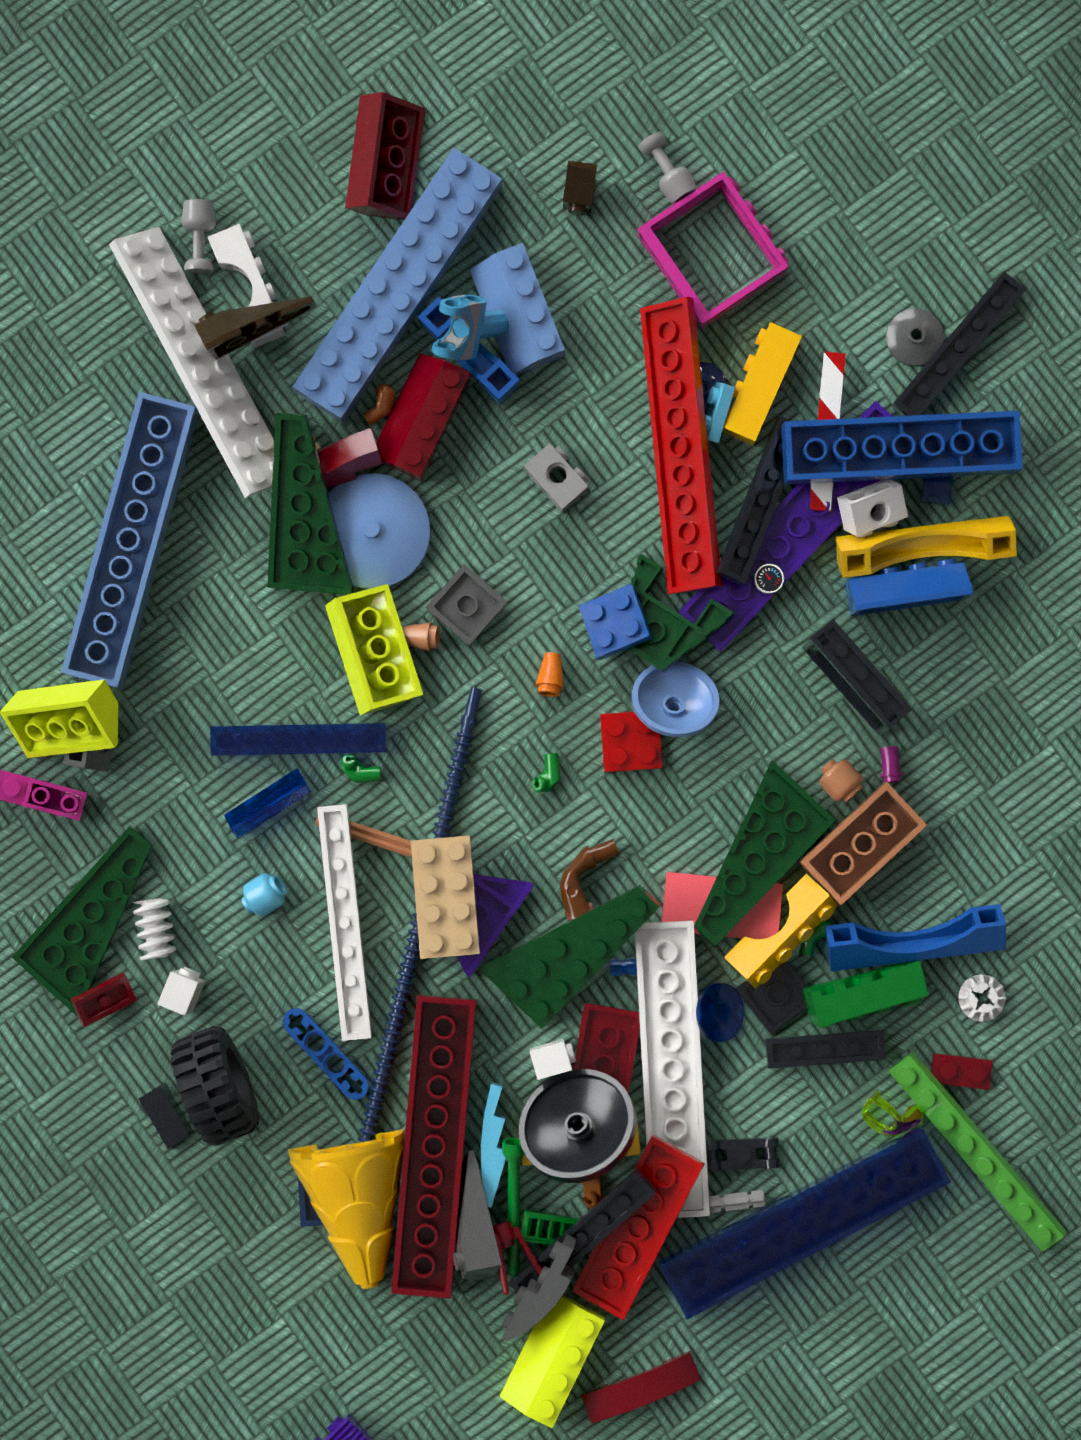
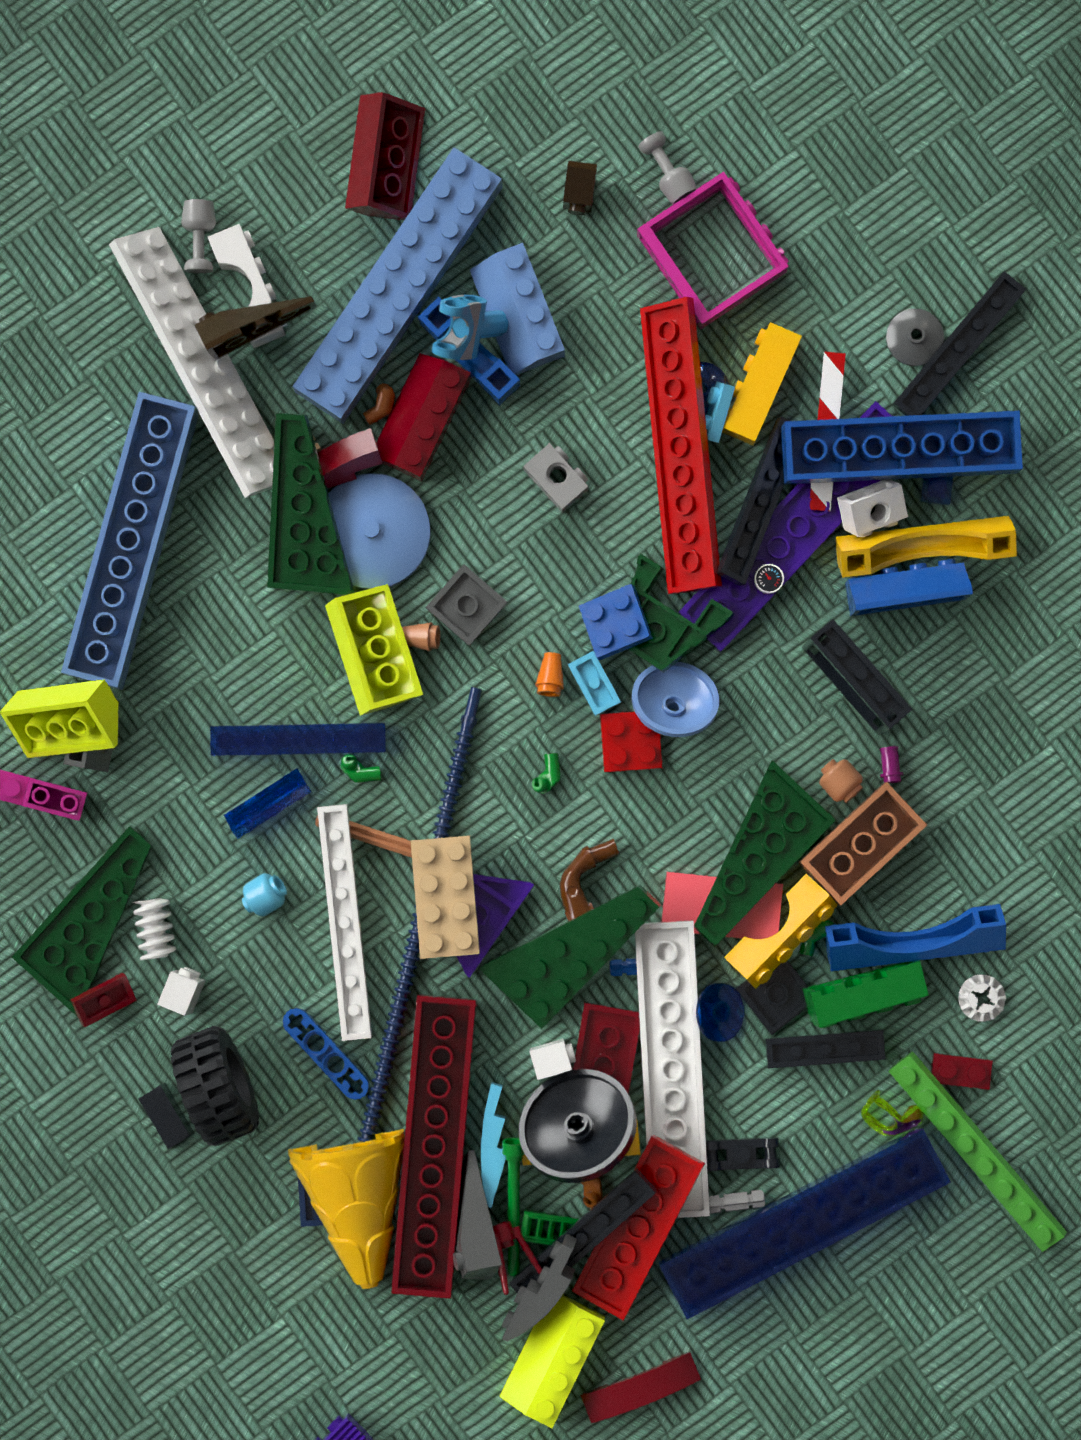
(594, 683): none -> medium azure plate

